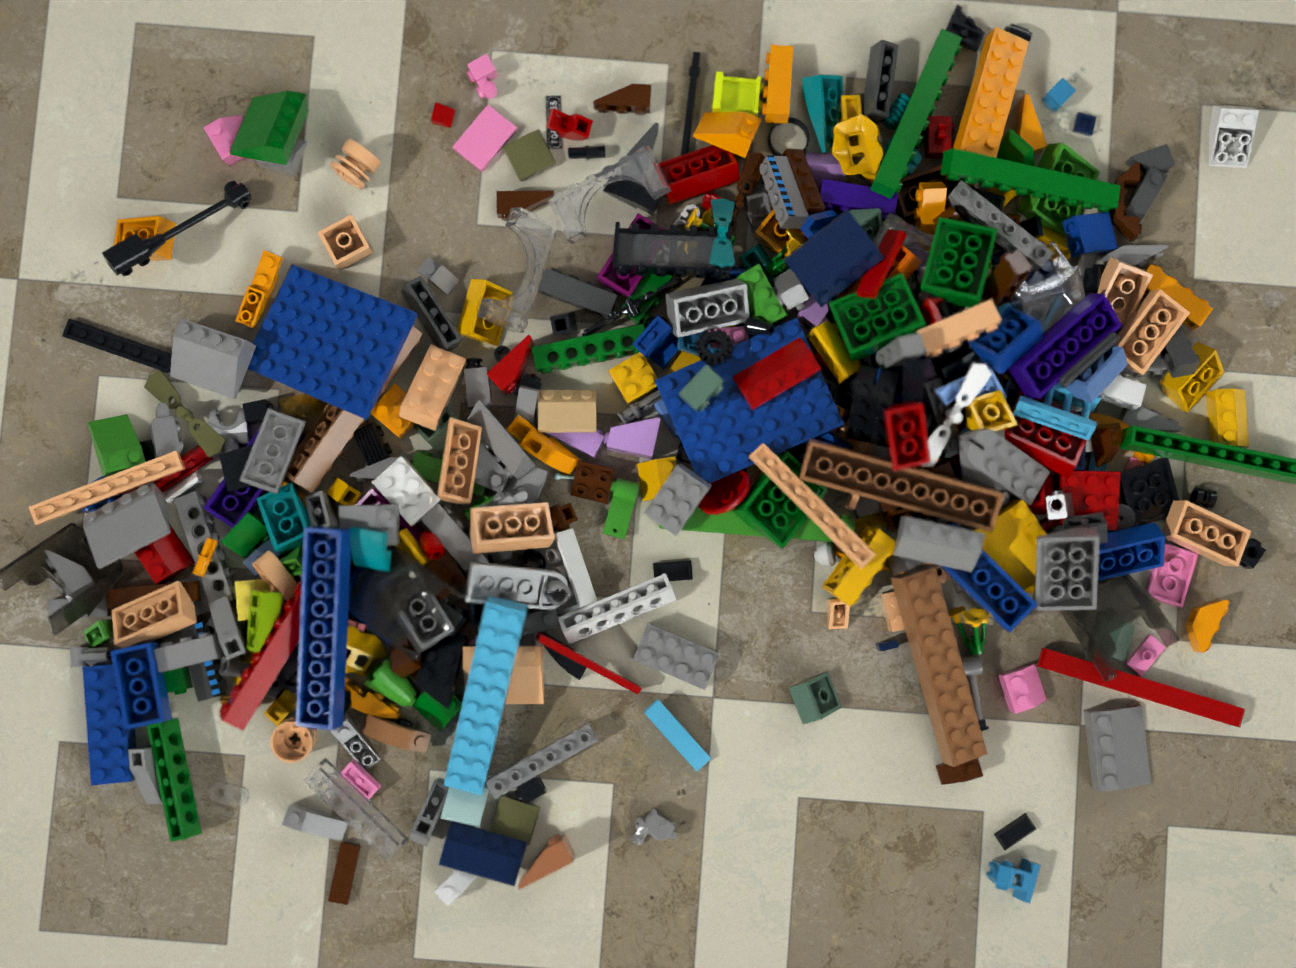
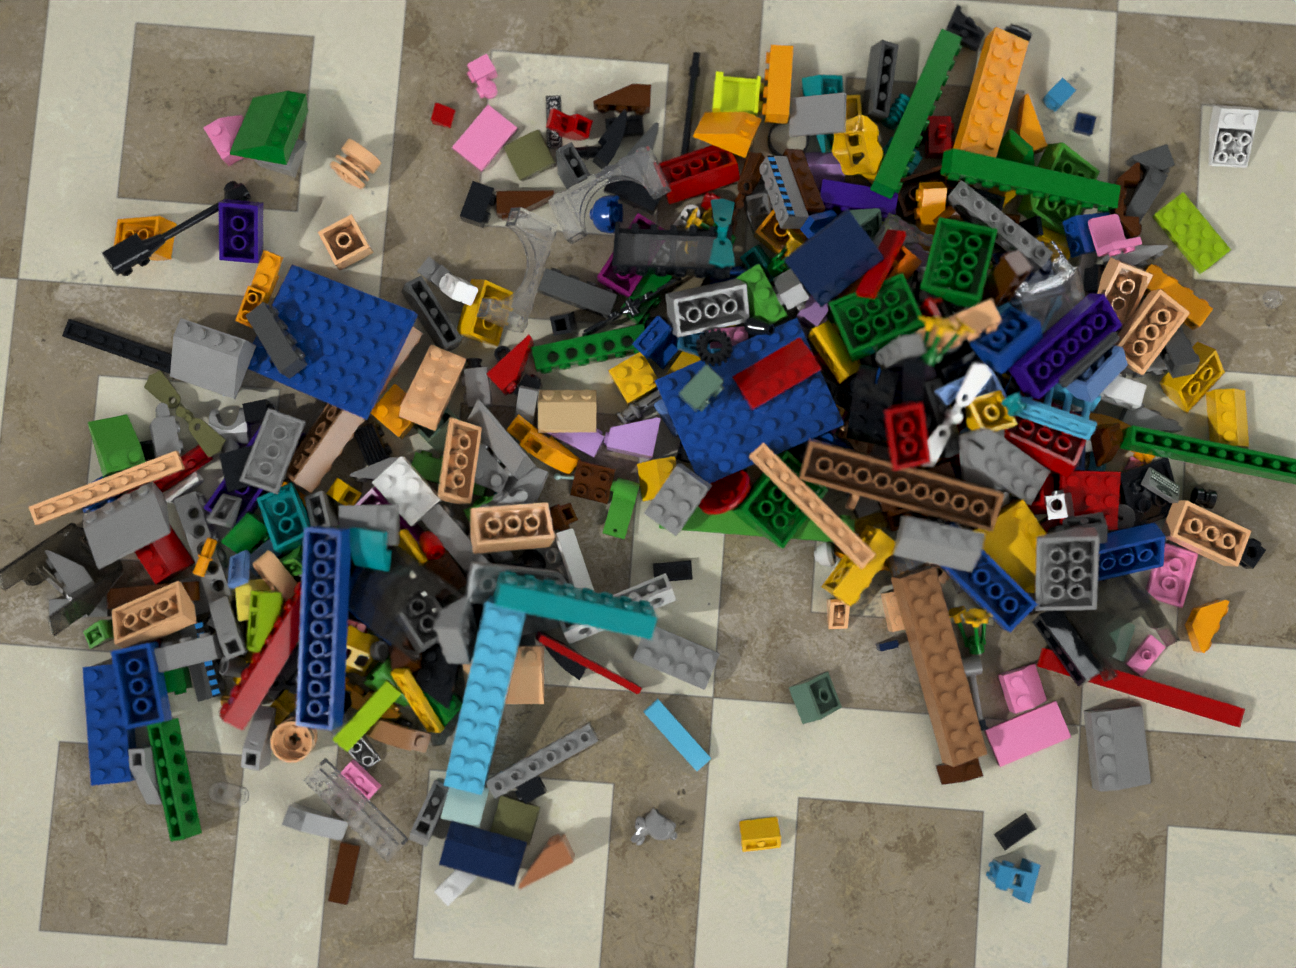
(89, 656): light grey piece -> none
(225, 511): none -> light grey slope
(239, 569): none -> medium blue plate
(240, 231): none -> dark purple brick
(257, 746): none -> light grey slope
(276, 339): none -> dark grey brick
(301, 406): clear yellow slope -> none
(367, 716): none -> lime tile
(379, 650): none -> light grey tile
(417, 700): none -> yellow tile
(457, 632): none -> light grey slope
(458, 289): none -> white brick
(478, 204): none -> black brick
(570, 165): none -> dark grey slope
(575, 604): none -> teal brick
(606, 213): none -> blue cylinder
(611, 141): none -> black slope
(633, 127): none -> black tile
(760, 834): none -> yellow panel
(817, 115): none -> light grey tile
(931, 355): none -> plant
(1014, 404): none -> teal wheel
(1027, 733): none -> bright pink tile
(1068, 646): none -> black brick
(1109, 236): none -> bright pink bracket
(1161, 486): none -> slope
(1191, 233): none -> lime plate

